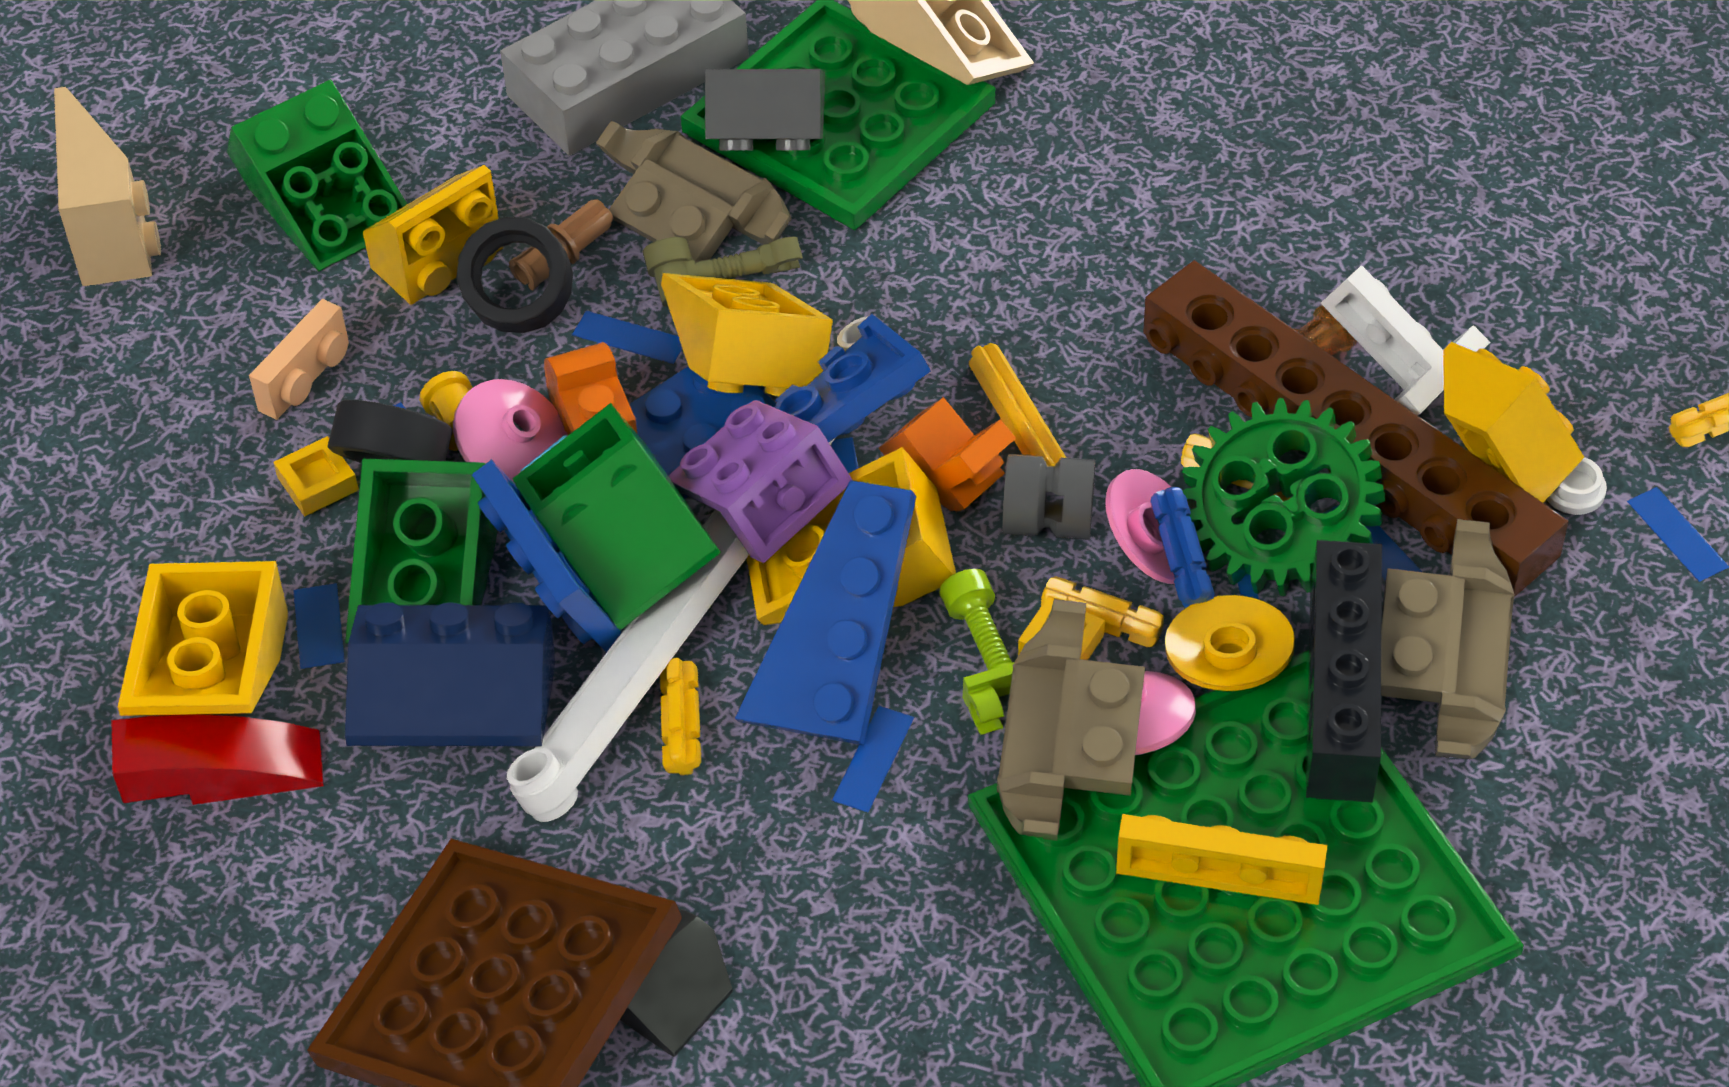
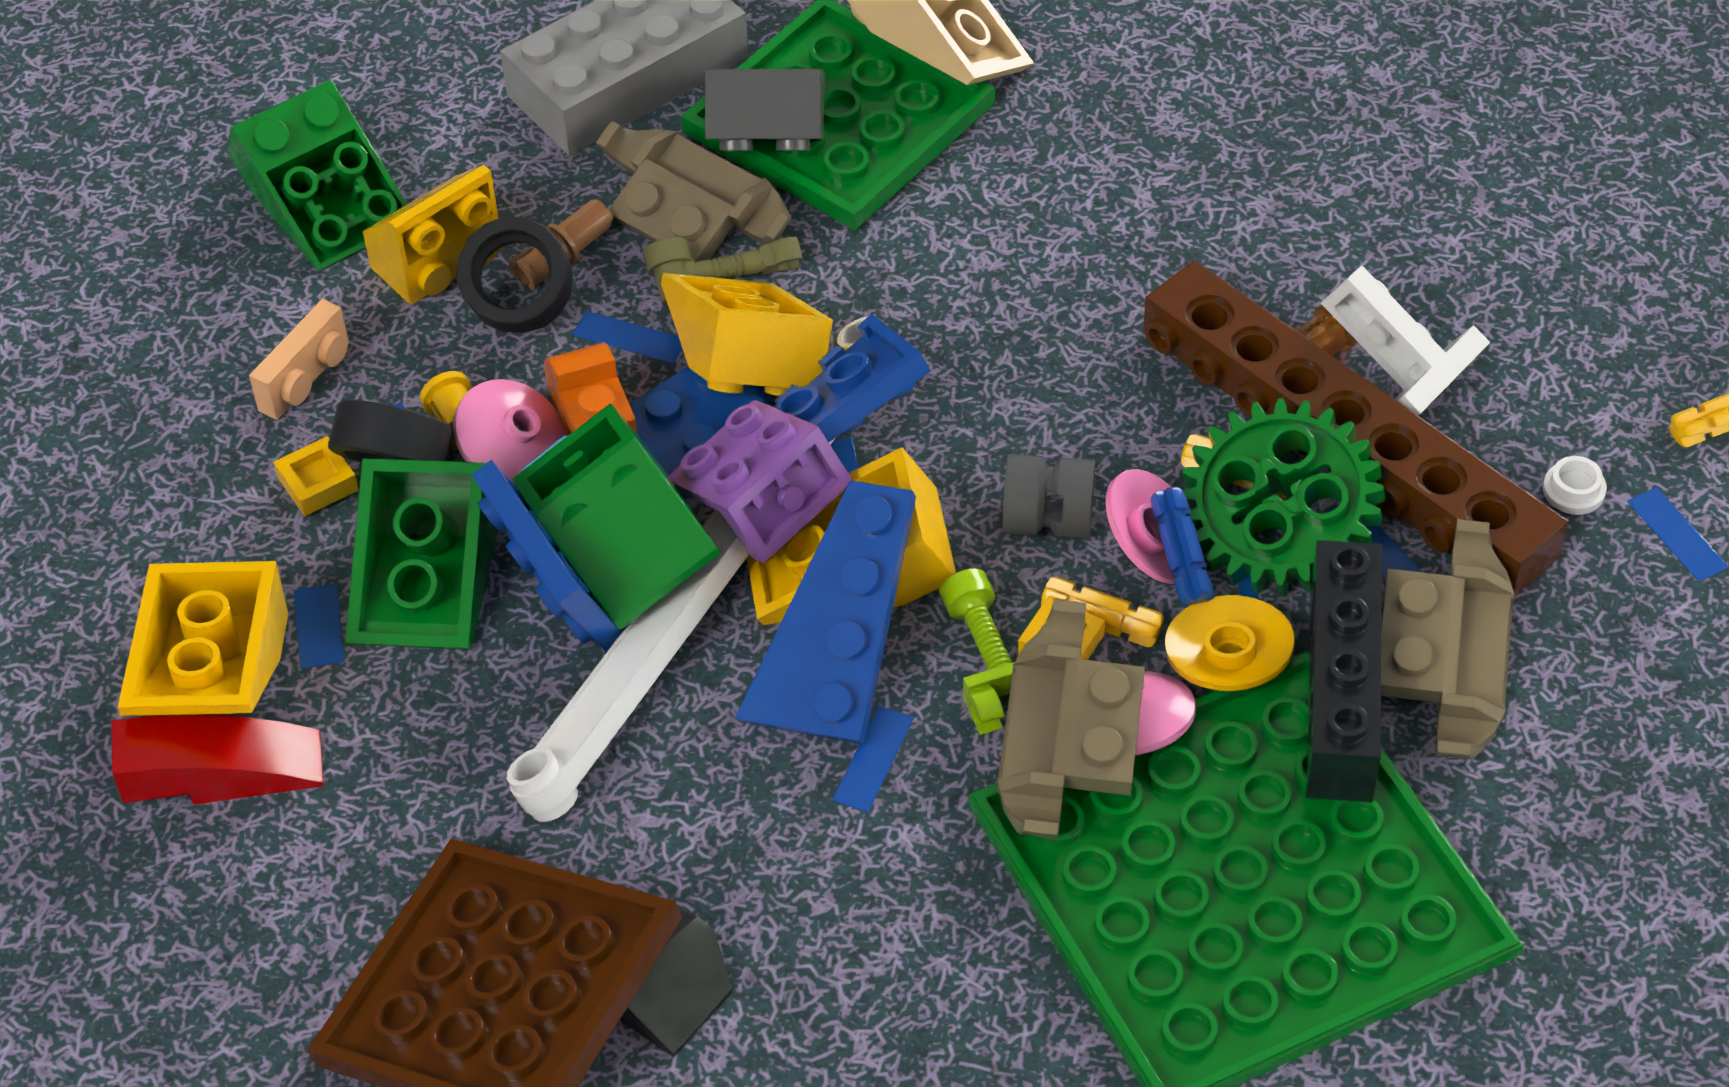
(100, 200): tan slope -> none
(449, 675): dark blue slope -> none
(680, 717): yellow axle -> none
(951, 454): orange brick -> none
(1013, 404): yellow axle -> none
(1221, 858): yellow plate -> none
(1508, 420): yellow slope -> none

